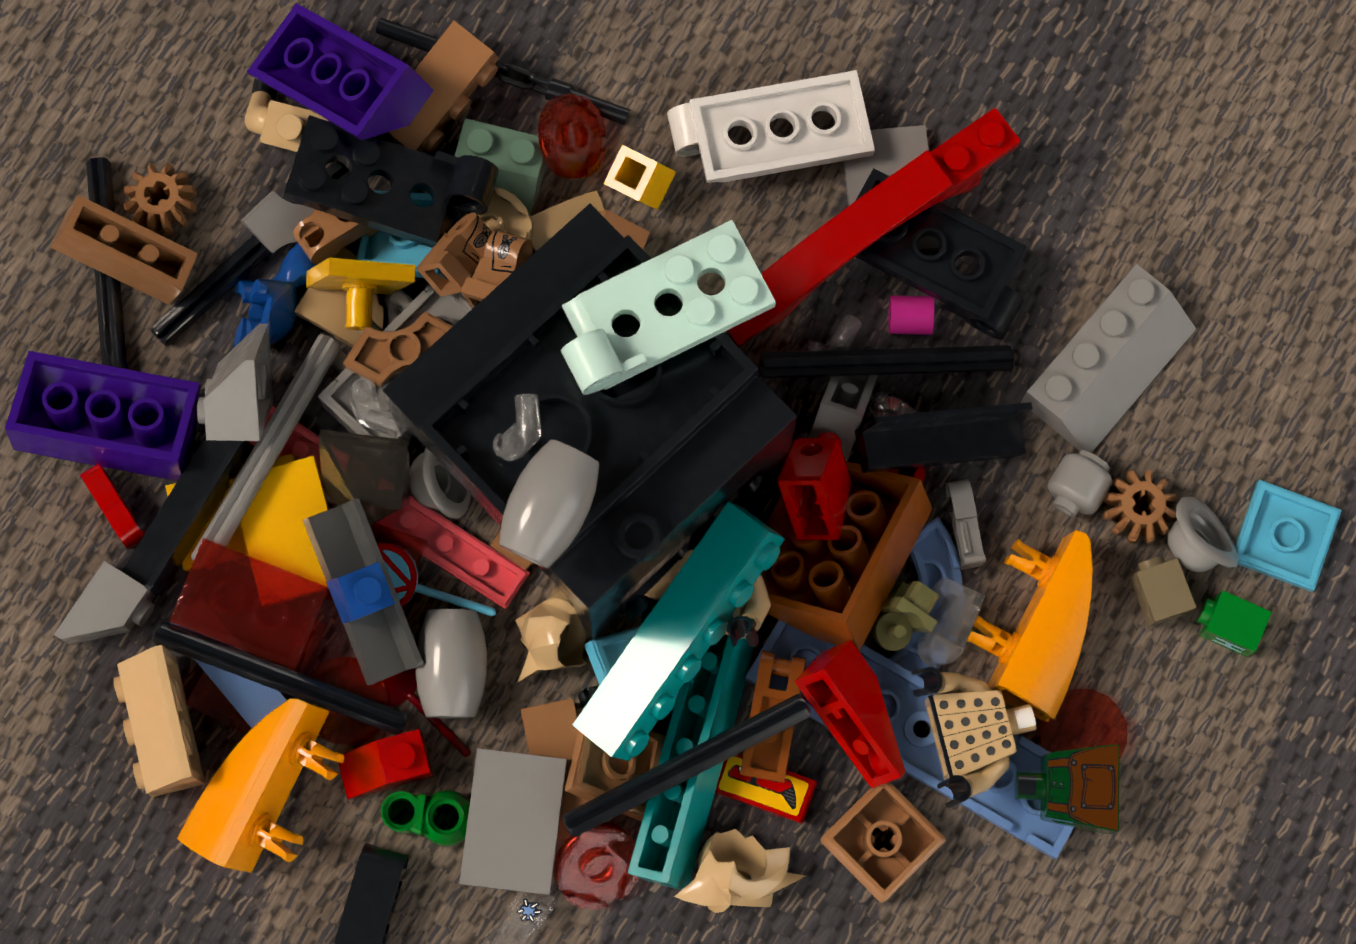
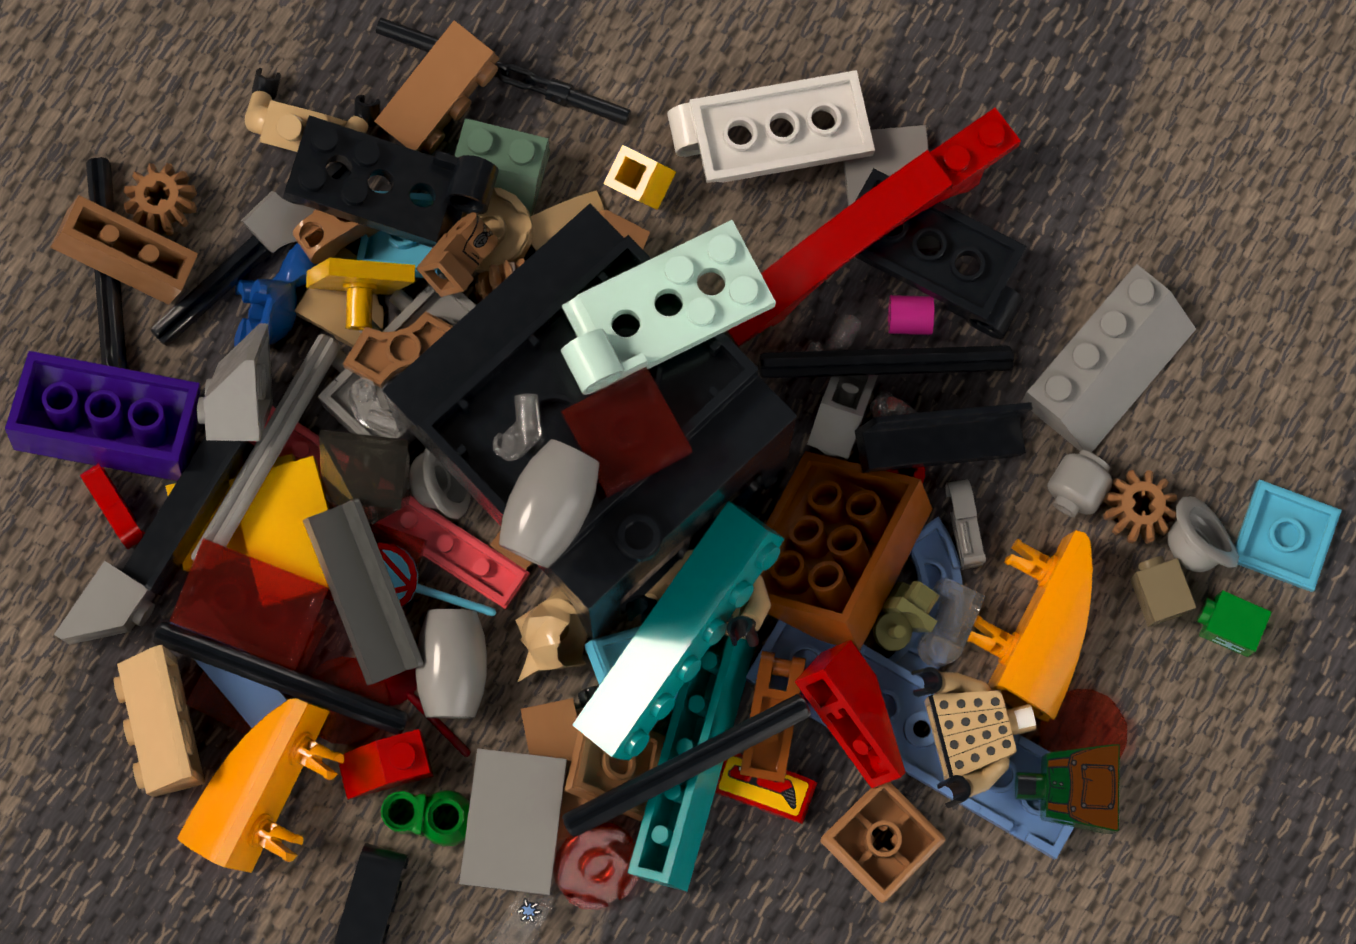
(340, 76): dark purple slope -> none
(360, 592): blue brick -> none
(501, 258): medium nougat leg -> none
(571, 136): clear red tile -> none
(627, 431): none -> clear red tile
(737, 873): tan hair -> none
(816, 487): red torso -> none

